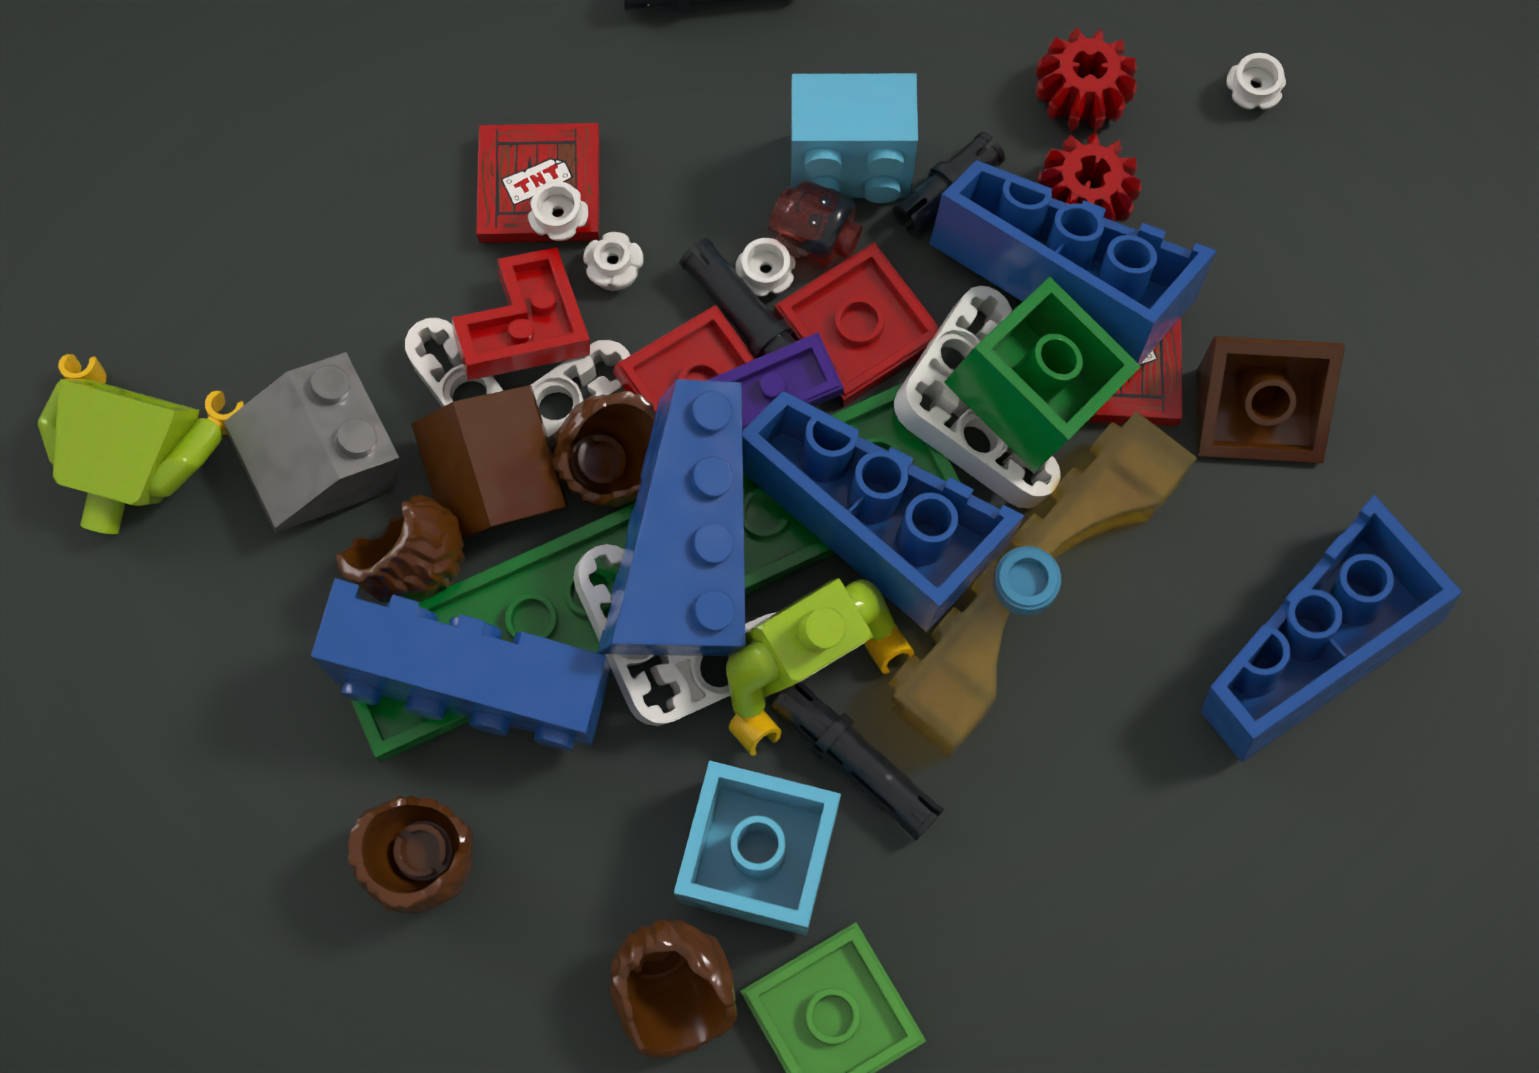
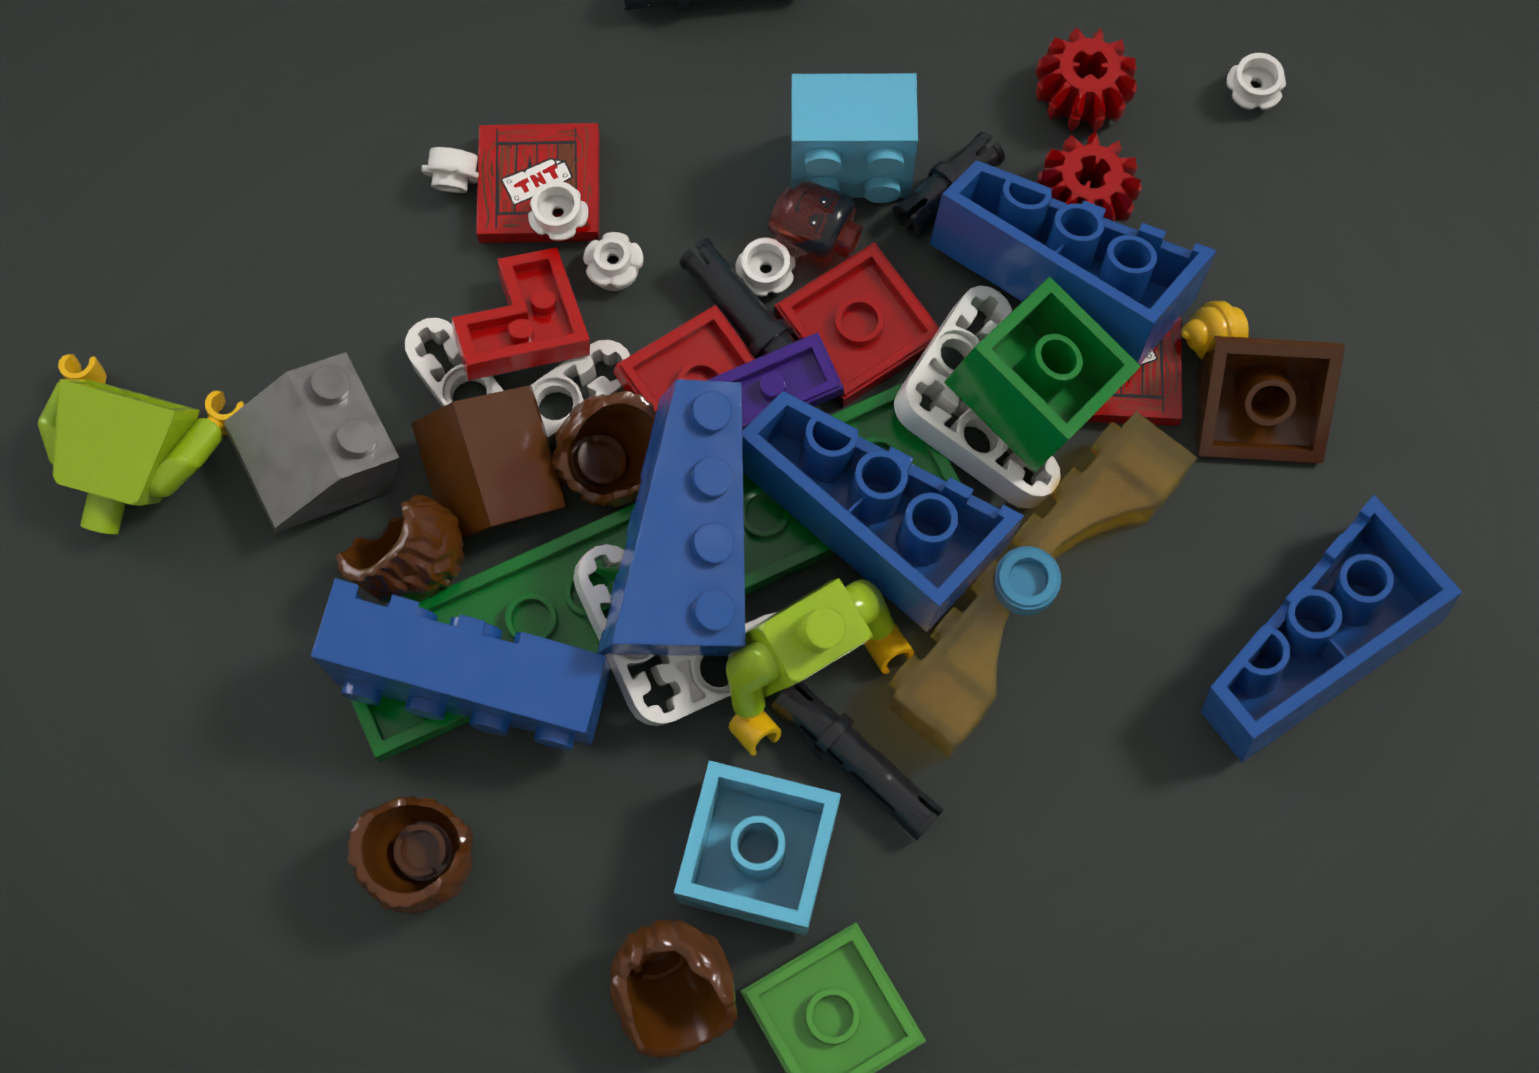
(451, 169): none -> white plate
(1212, 320): none -> yellow plate

